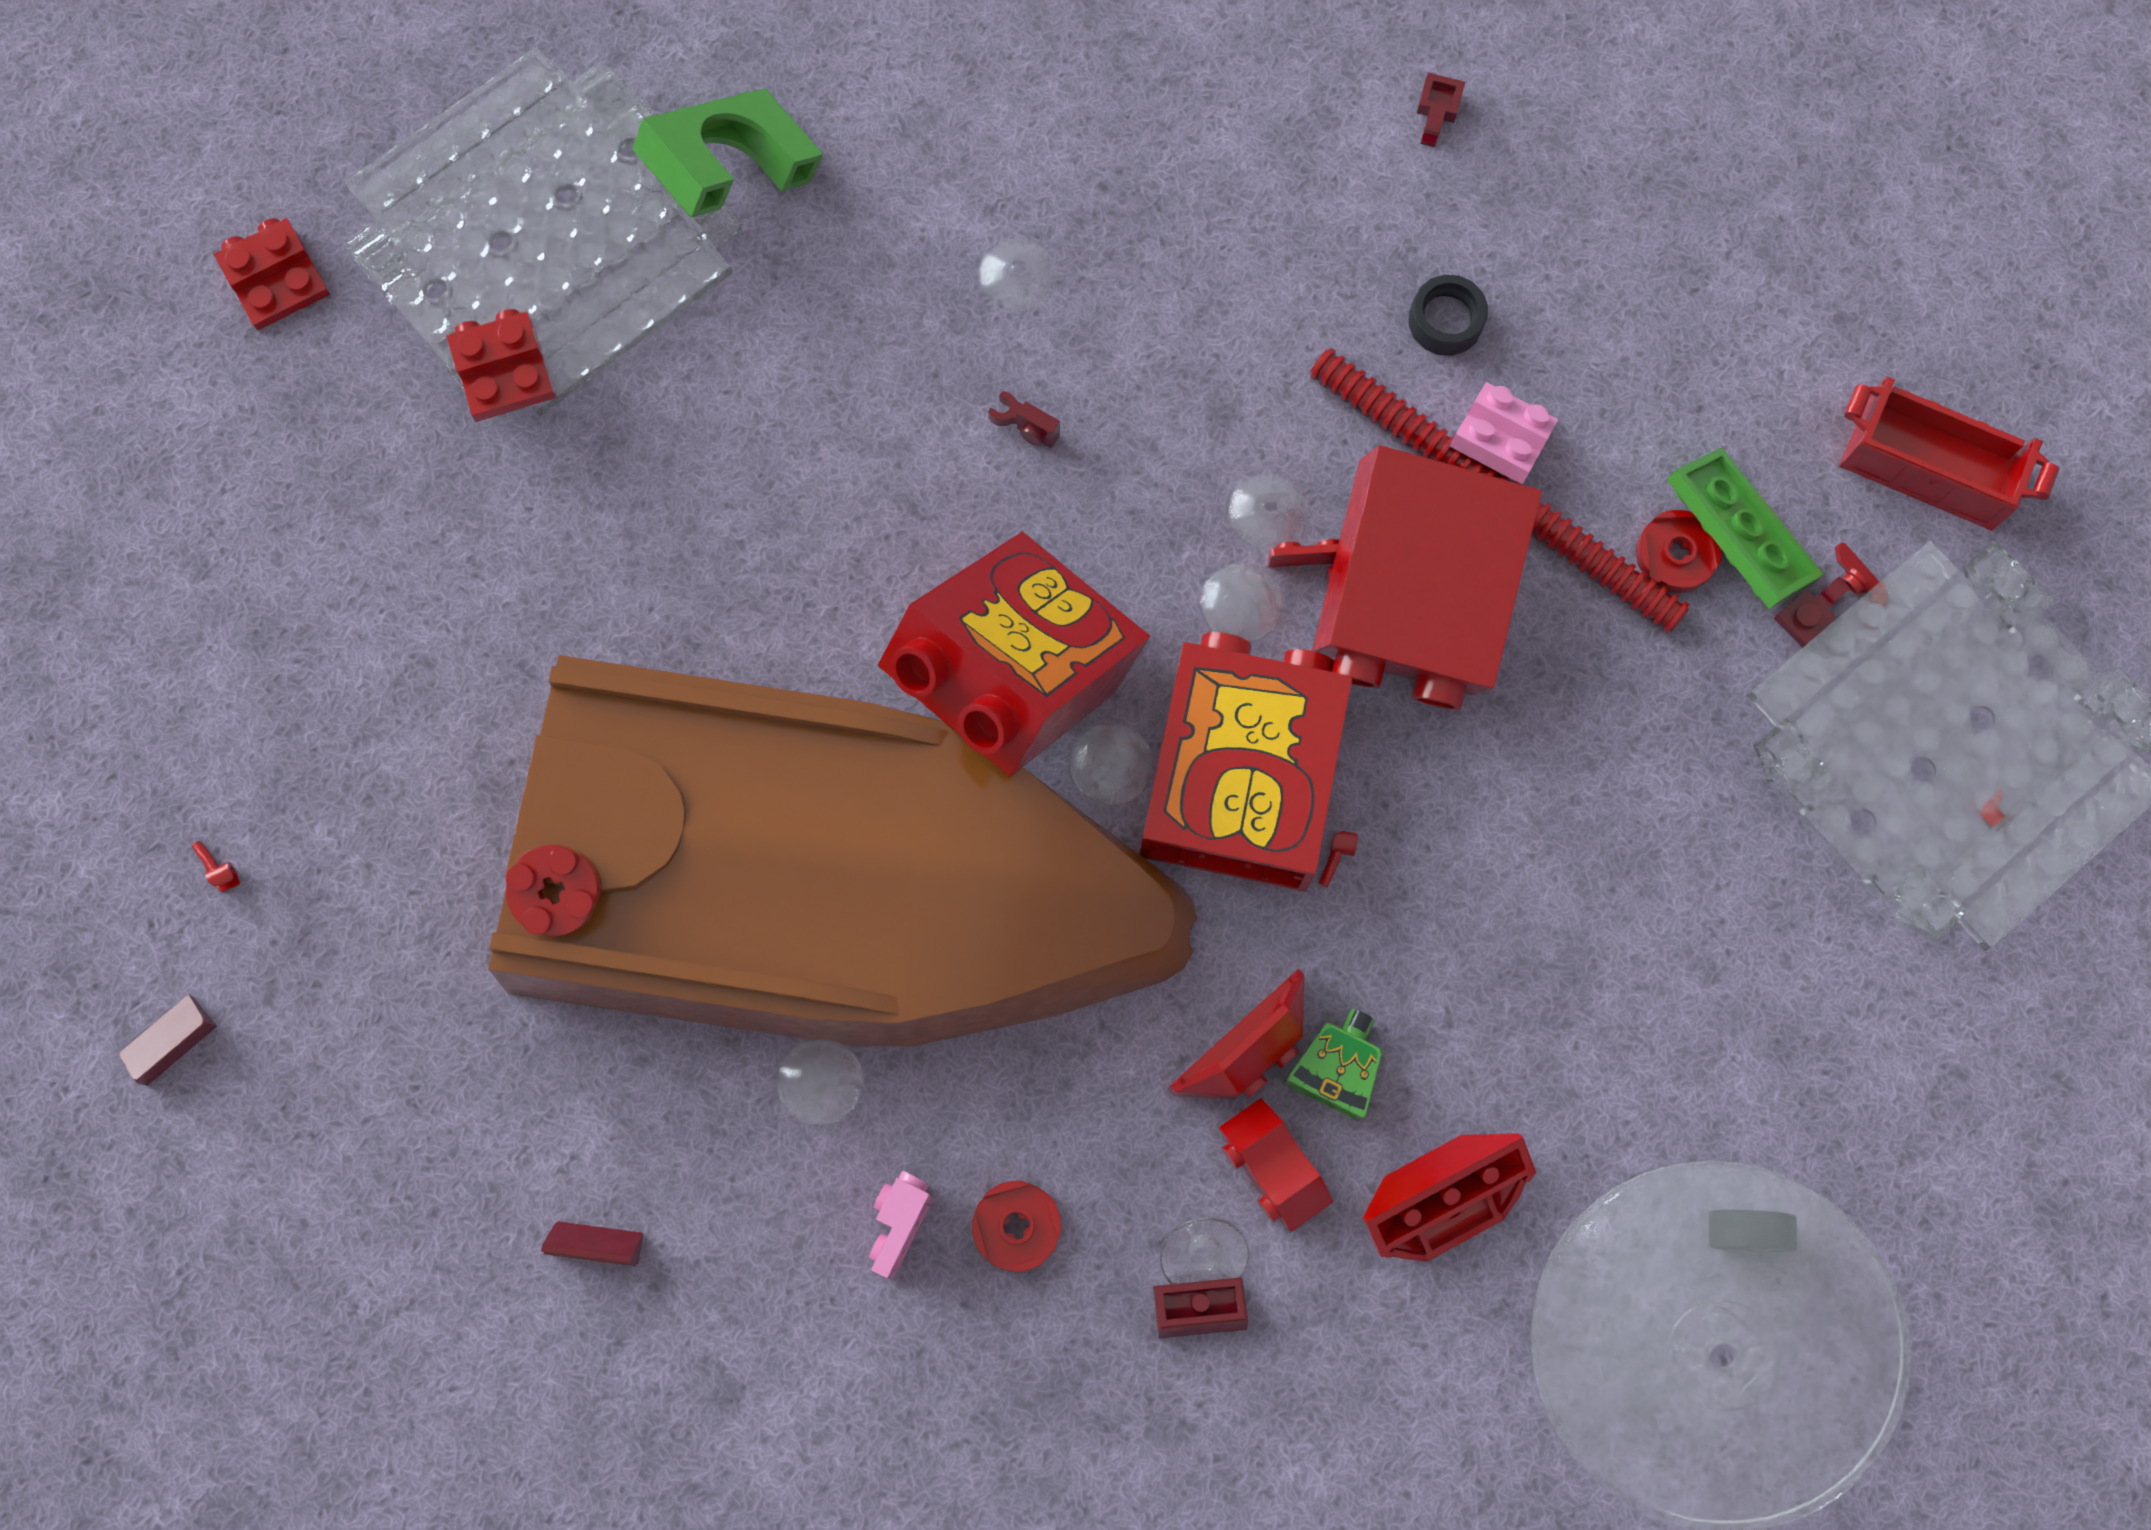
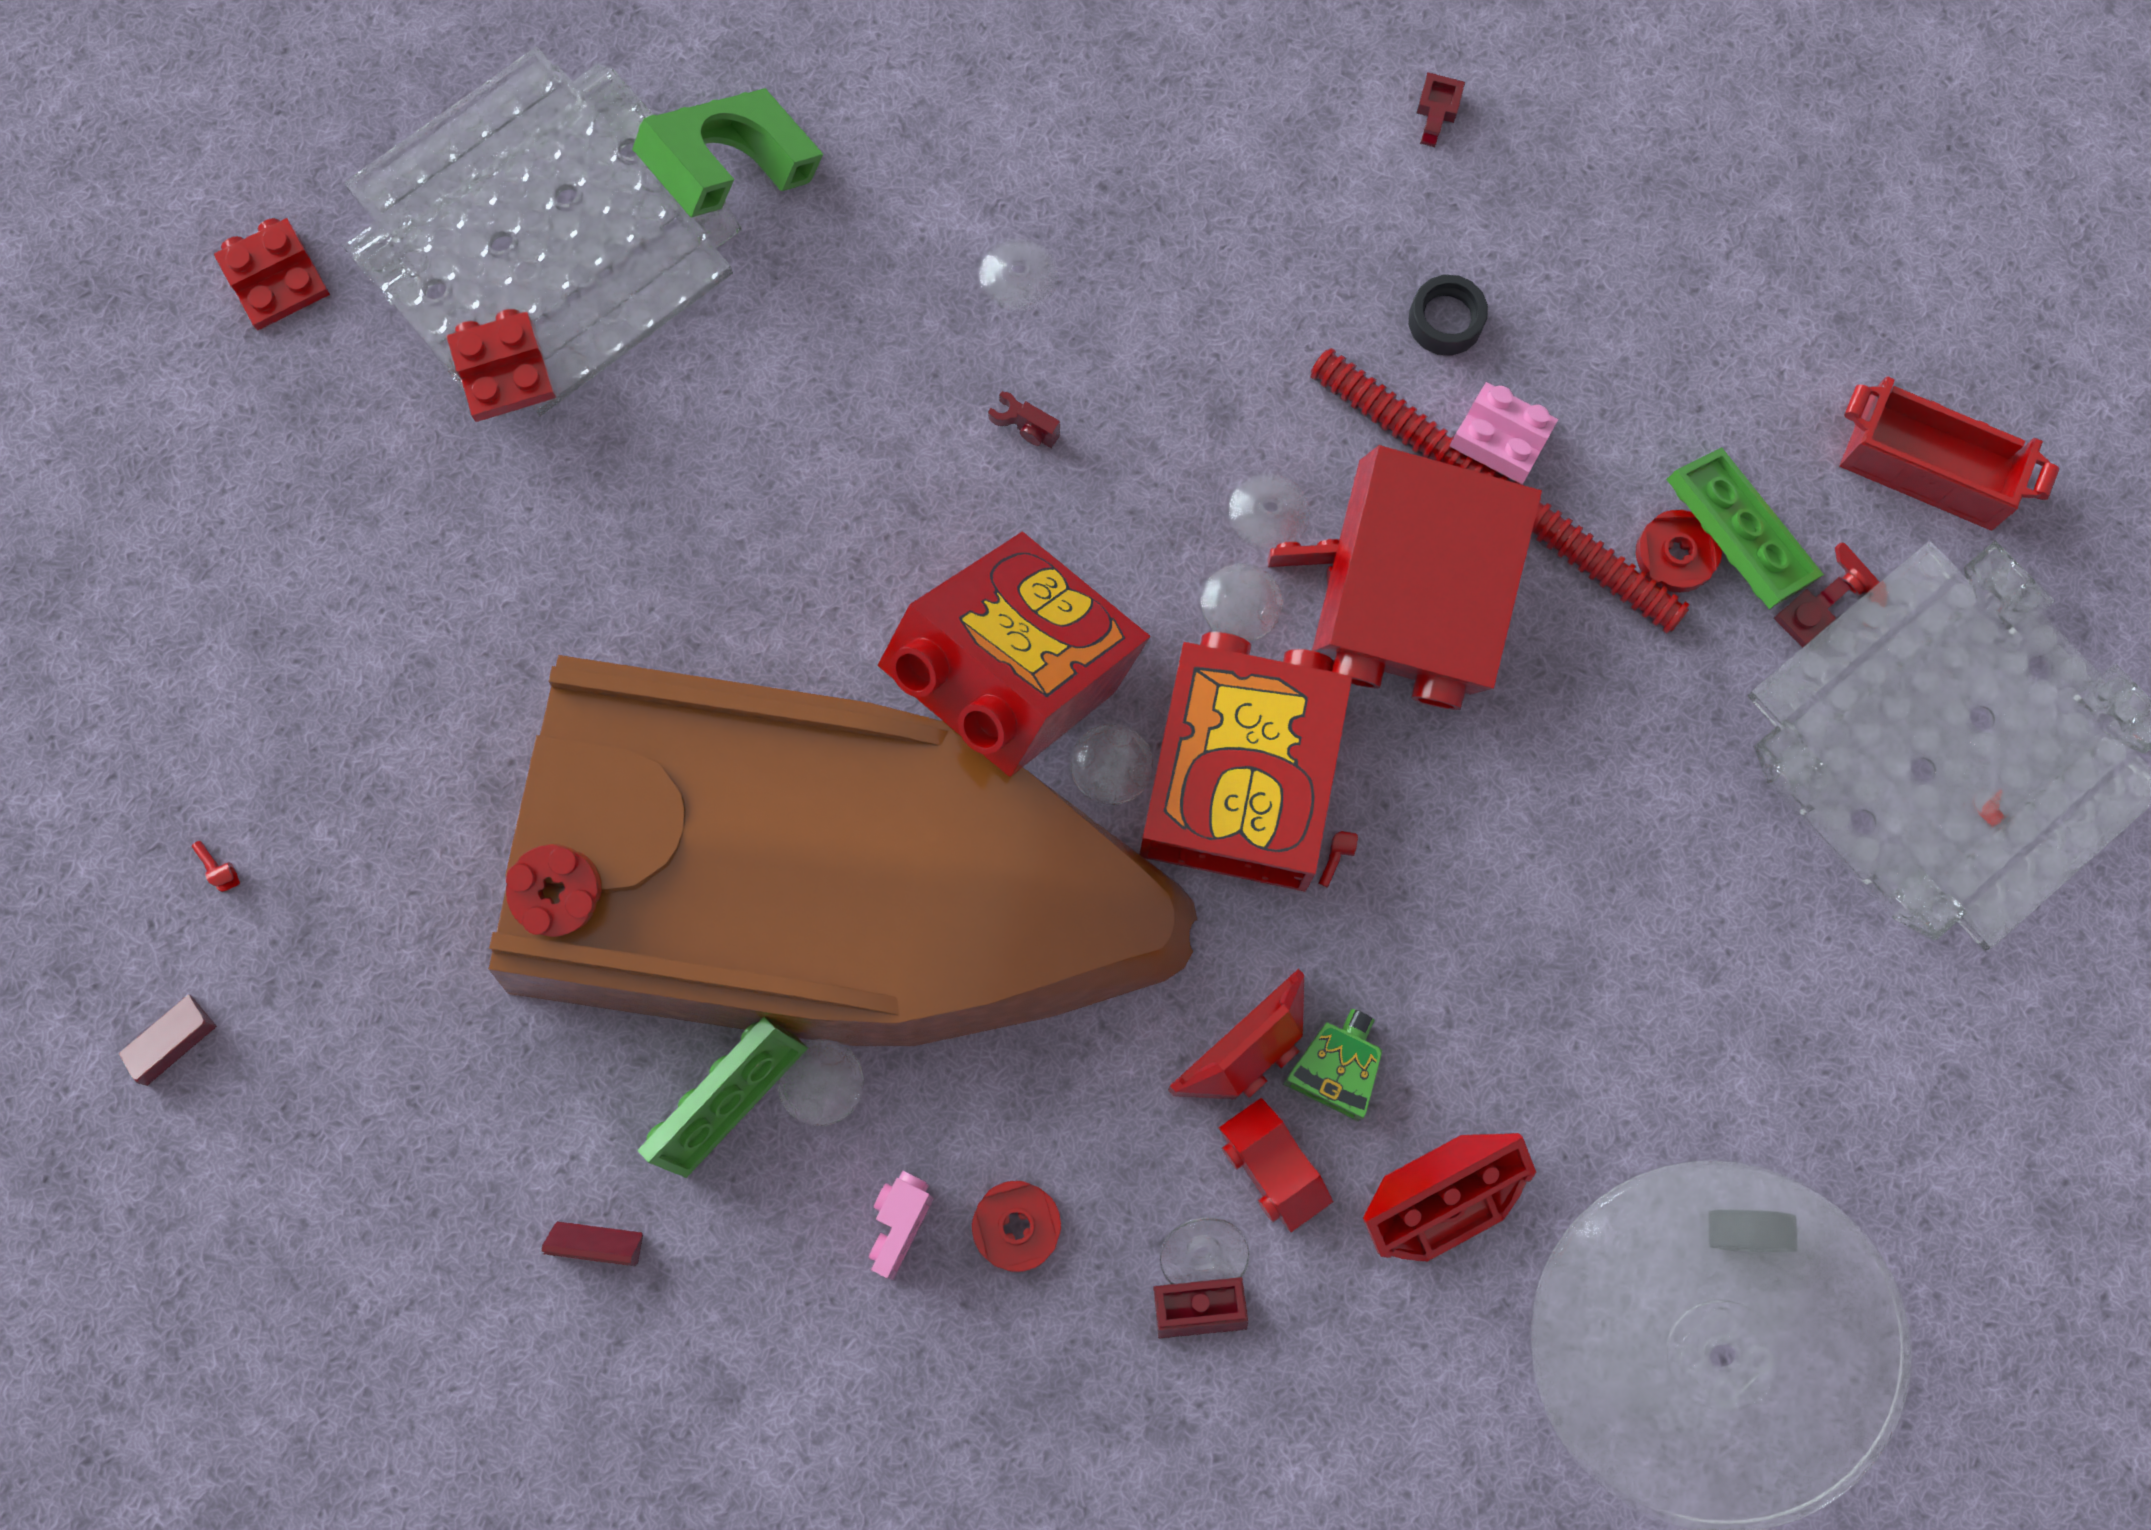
(722, 1098): none -> bright green plate

